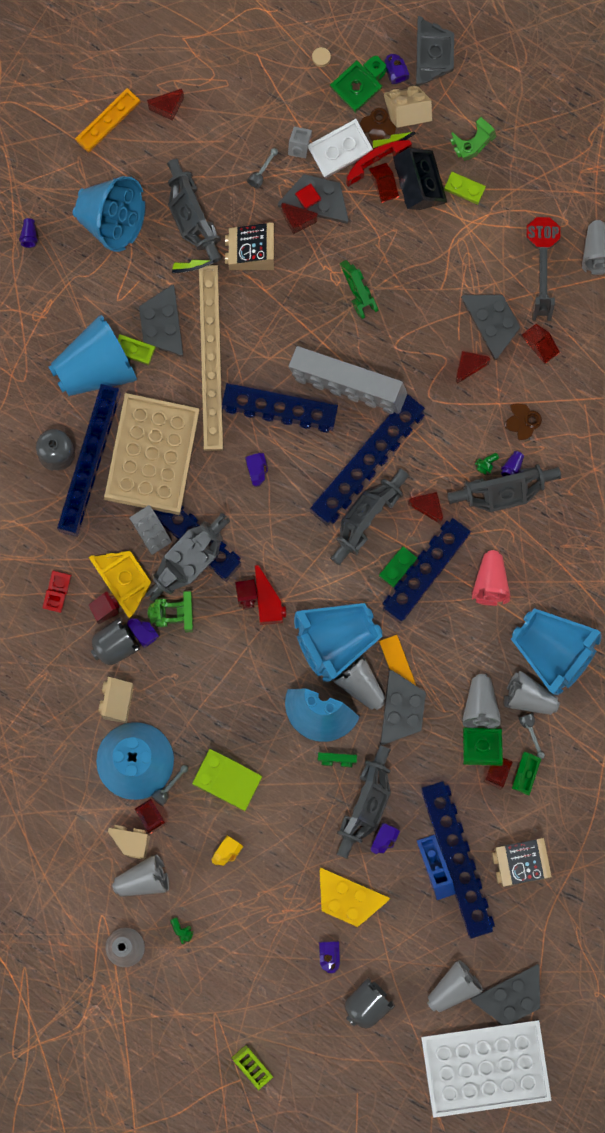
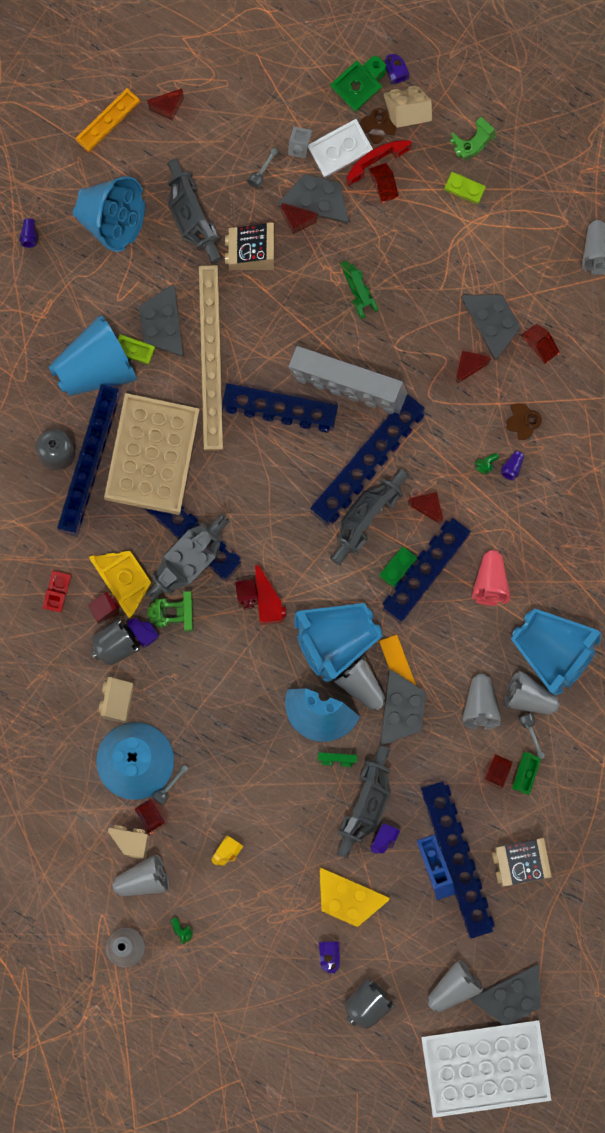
(150, 529): light grey piece -> none
(193, 265): sticker -> none
(227, 780): lime slope -> none
(241, 1054): lime slope -> none
(257, 468): dark purple rock -> none
(308, 196): red tile -> none
(321, 57): tan tile -> none
(395, 137): lime sticker -> none
(419, 179): black slope -> none
(434, 51): dark grey wing -> none
(482, 746): green tile -> none
(505, 491): dark grey plate -> none
(543, 235): dark grey piece -> none

